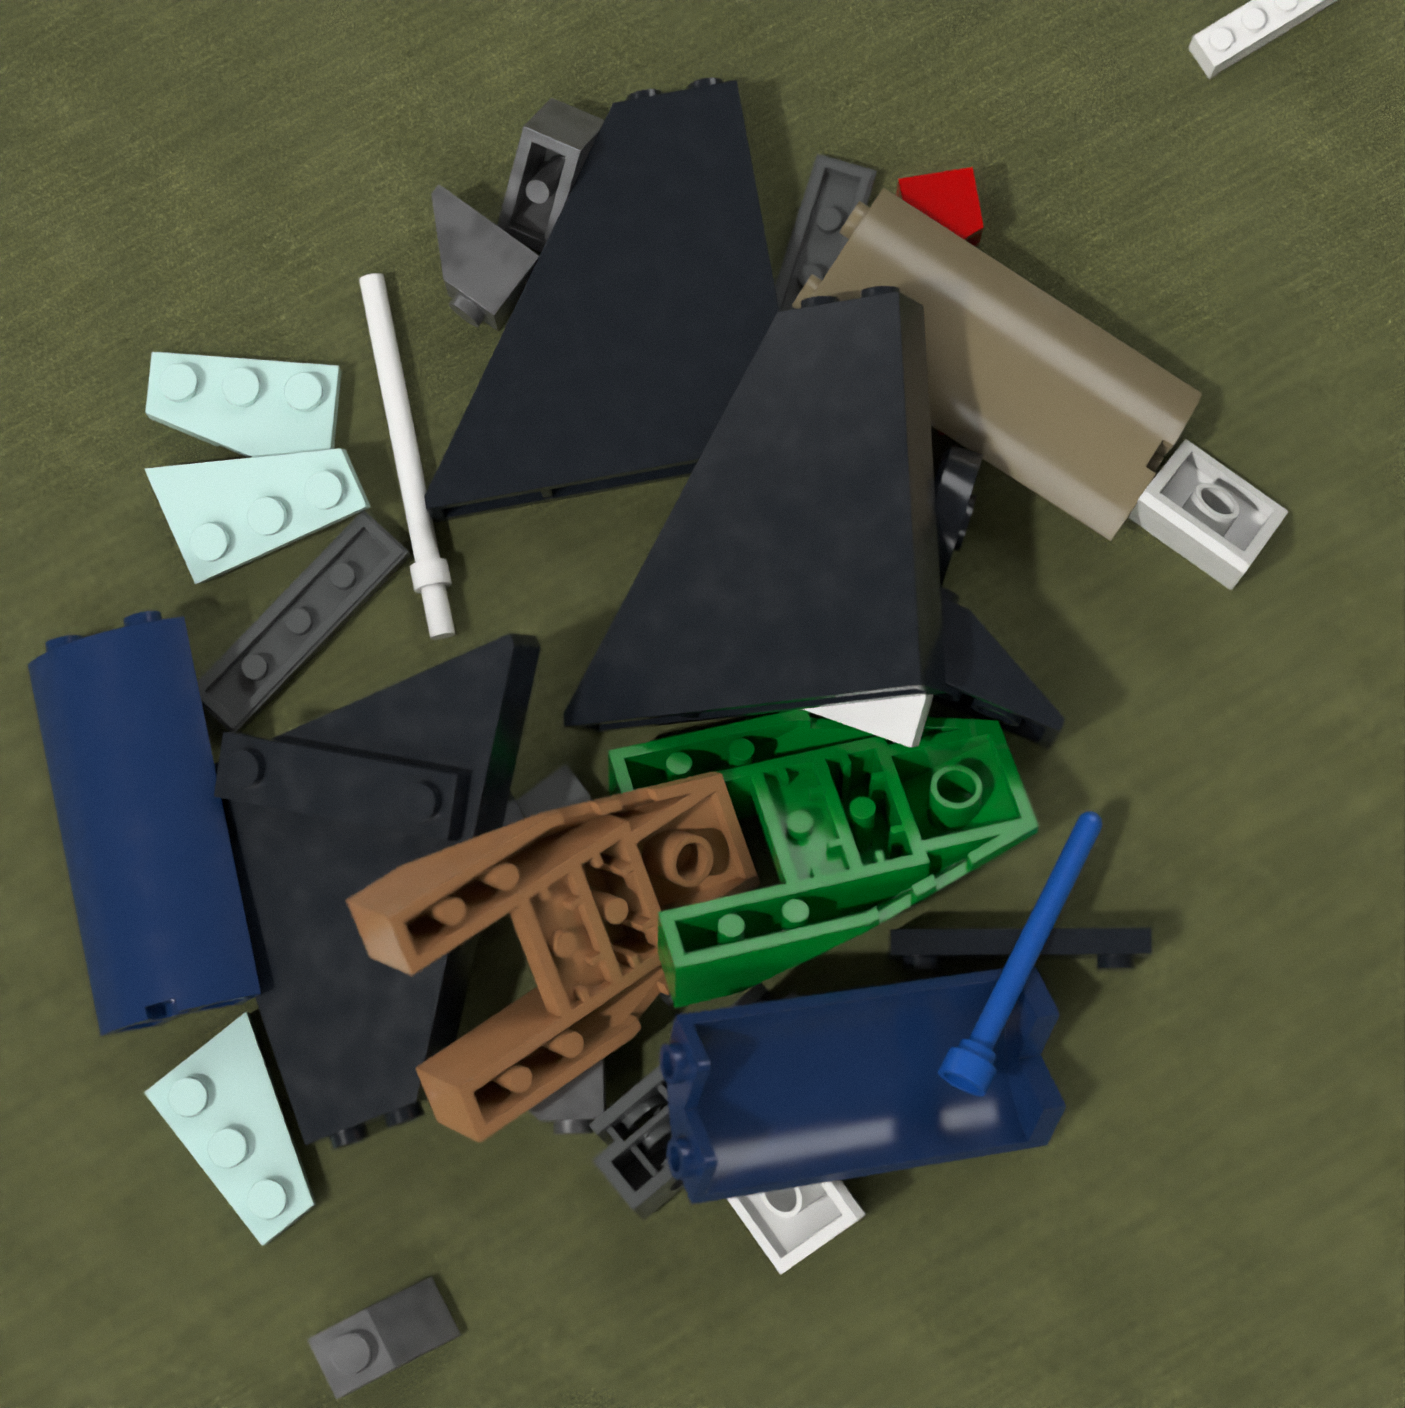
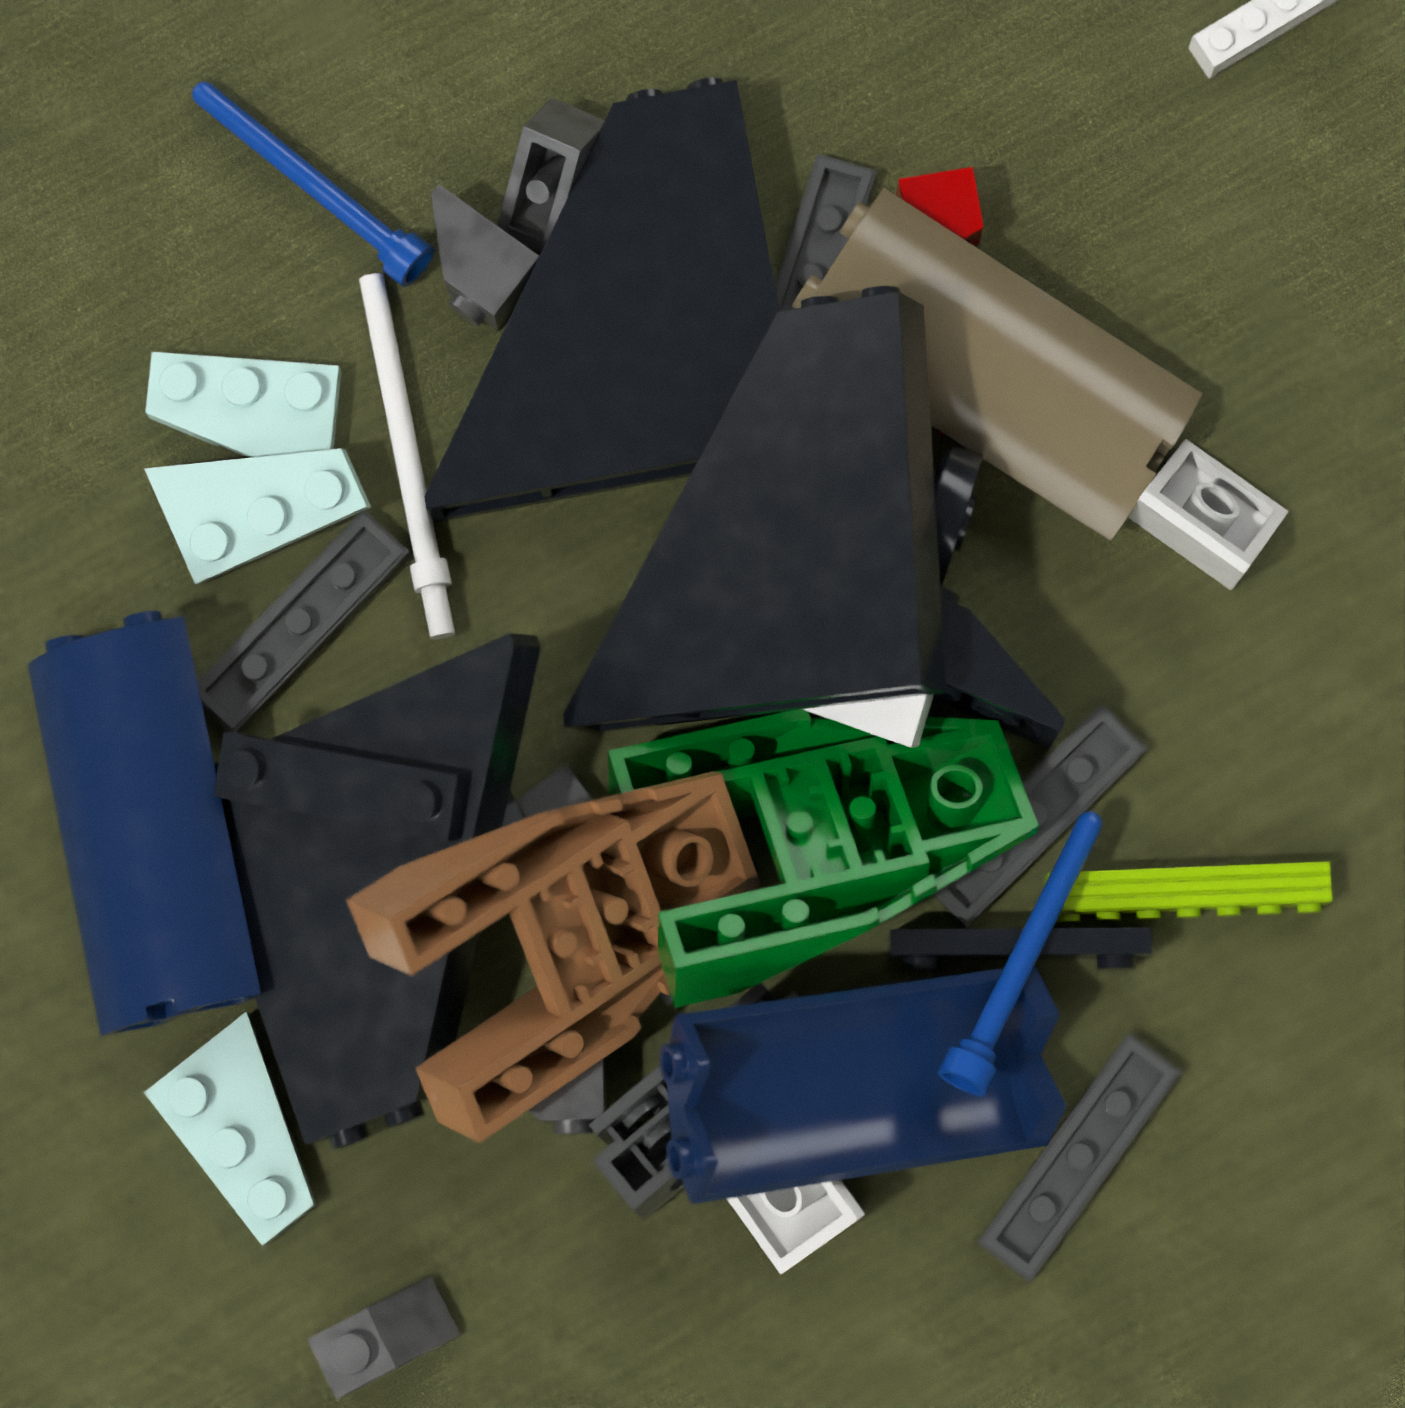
(403, 254): none -> blue piece
(1058, 795): none -> dark grey tile
(1078, 1157): none -> dark grey tile
(1198, 889): none -> lime piece

